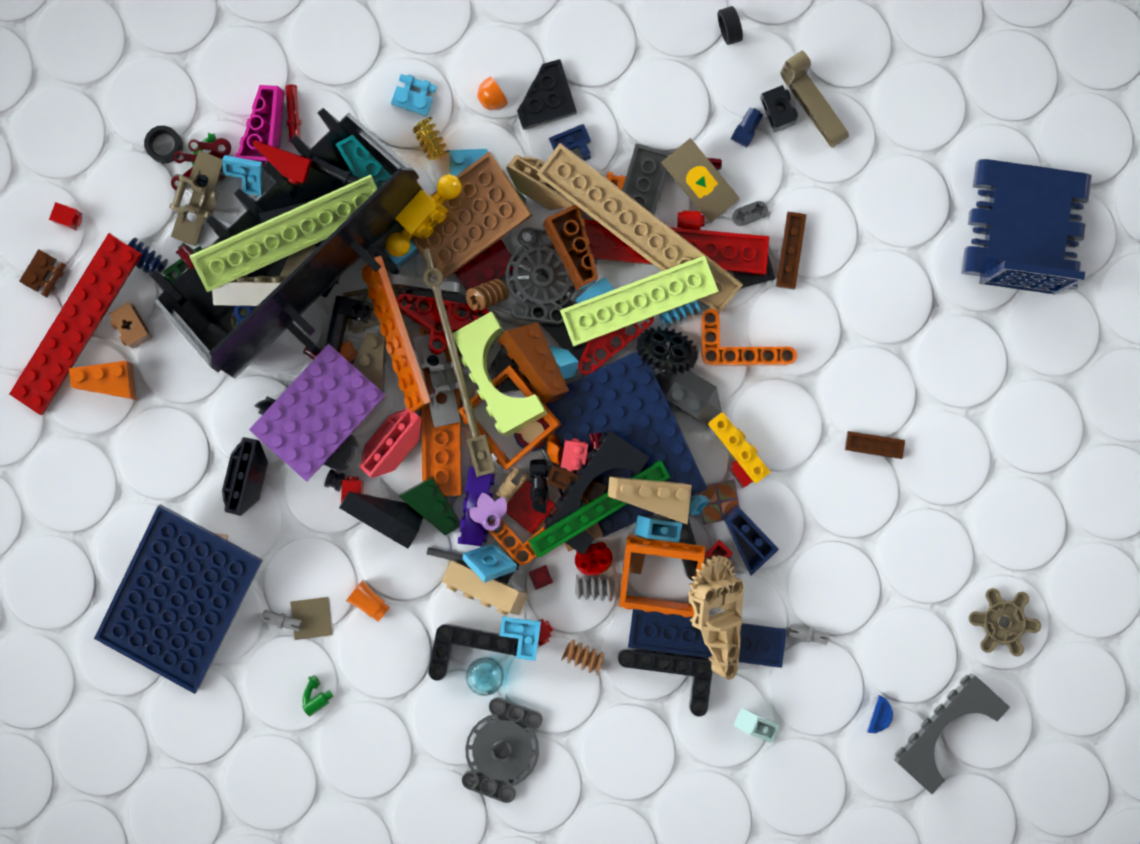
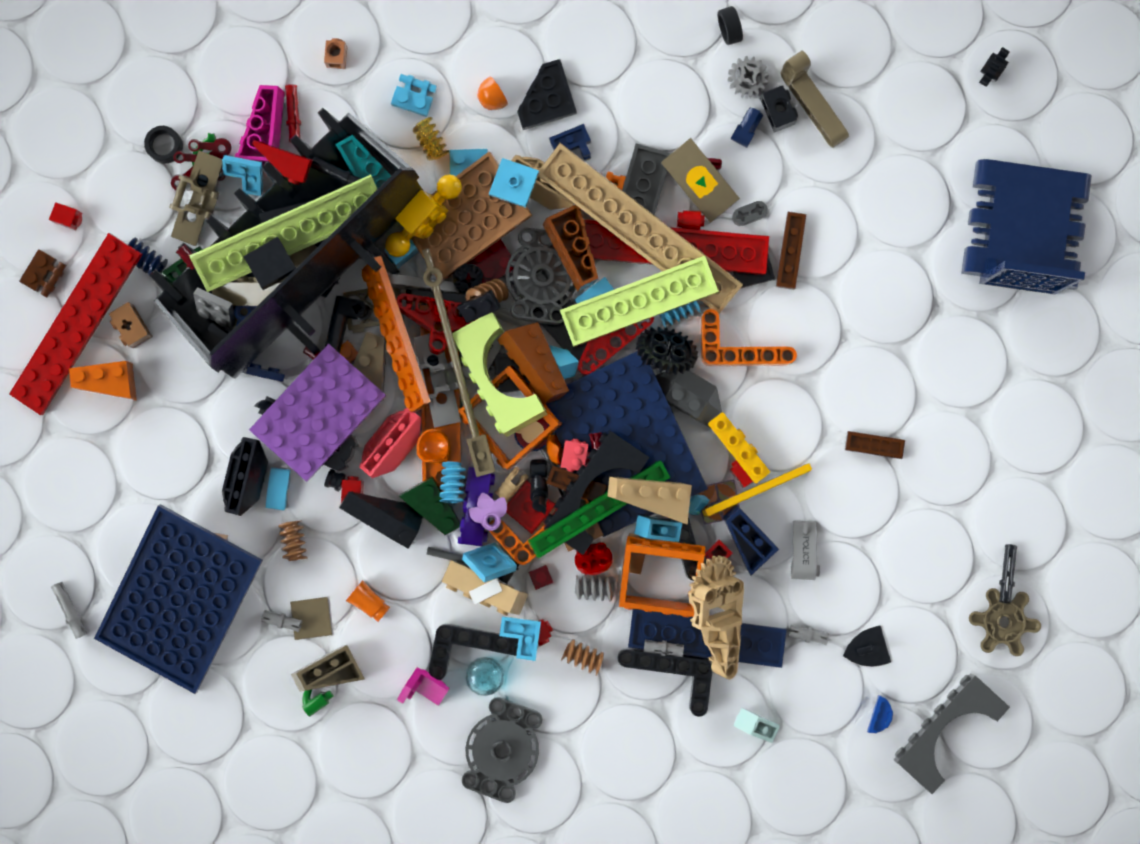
(68, 609): none -> light grey pin
(214, 308): none -> light grey plate
(270, 263): none -> black tile
(272, 373): none -> dark blue wing
(277, 488): none -> medium azure slope
(292, 541): none -> medium nougat piece
(329, 670): none -> dark tan wedge
(335, 61): none -> nougat brick
(425, 685): none -> dark pink bracket
(432, 446): none -> orange helmet
(452, 482): none -> medium azure piece
(461, 274): none -> black gear
(479, 306): none -> black plate
(485, 591): none -> white sticker
(514, 182): none -> medium azure plate
(663, 648): none -> light grey pin
(755, 72): none -> light grey gear
(756, 490): none -> yellow tile
(804, 559): none -> light grey door
(868, 648): none -> black shield
(994, 67): none -> black gear
(1005, 596): none -> black pin

